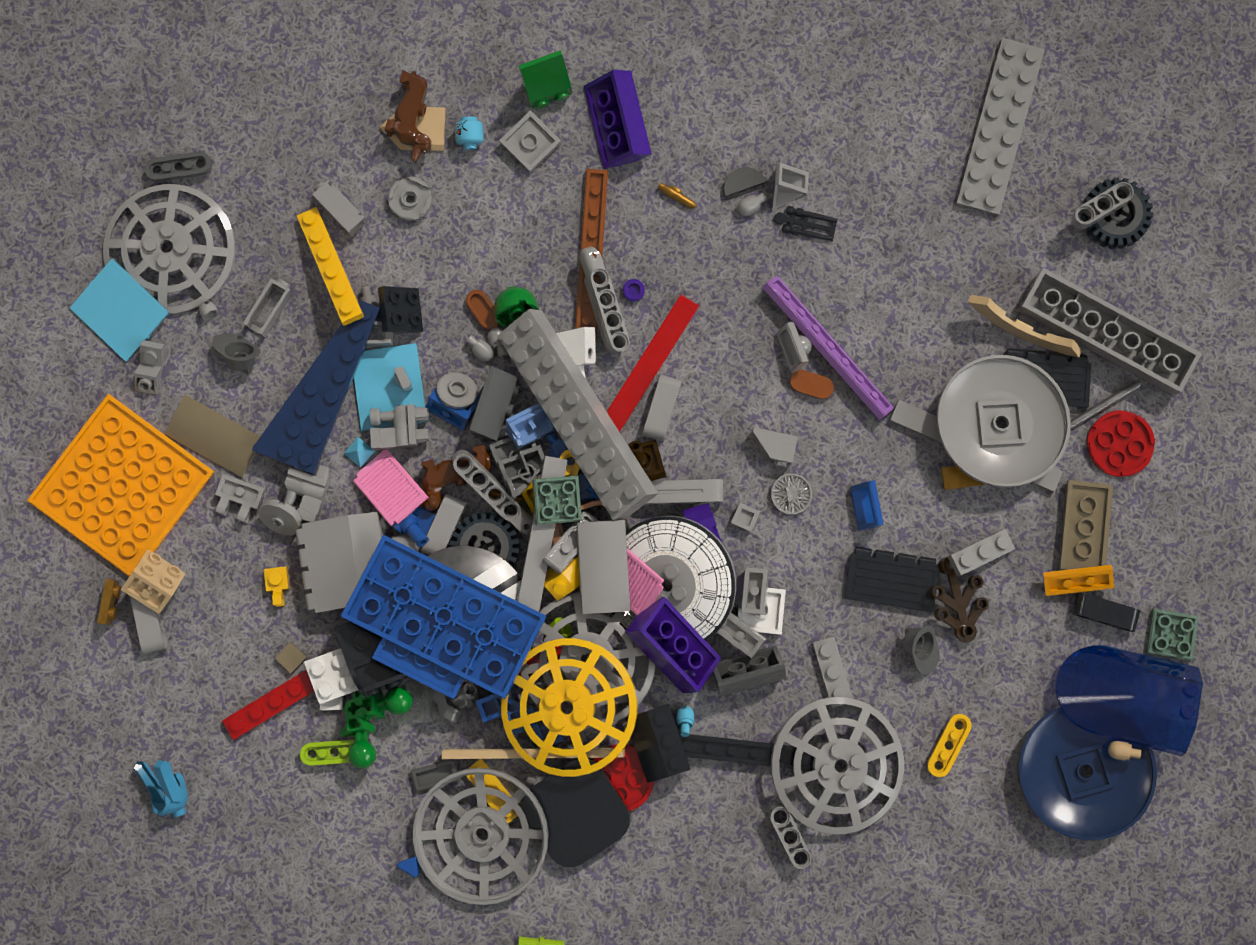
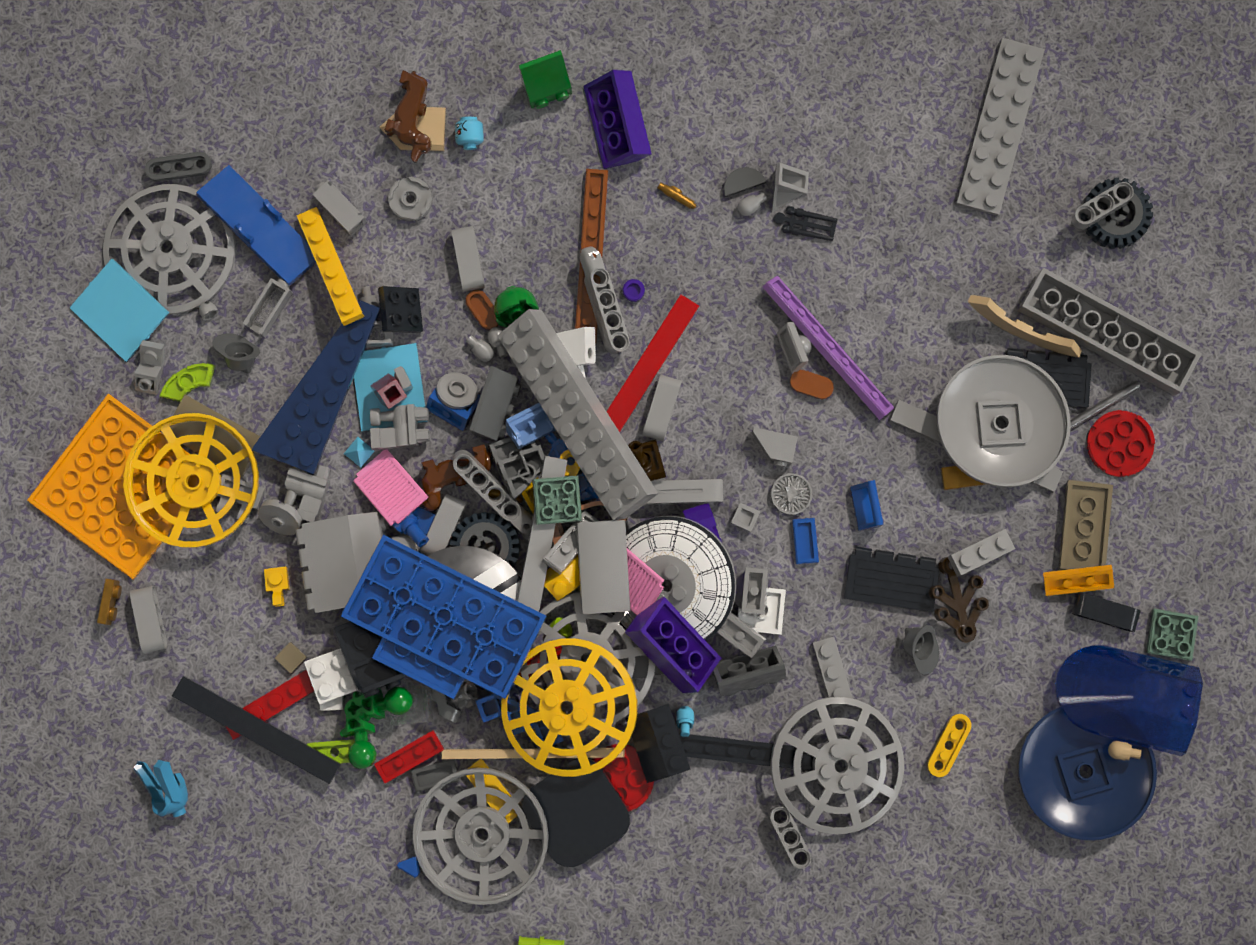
(153, 581): tan bracket -> none
(179, 474): none -> yellow dish
(186, 380): none -> lime tile
(256, 729): none -> black tile
(257, 225): none -> blue piece
(388, 391): none -> brick
(409, 756): none -> red plate
(468, 258): none -> light grey beam
(530, 141): light grey plate -> none
(805, 541): none -> blue tile

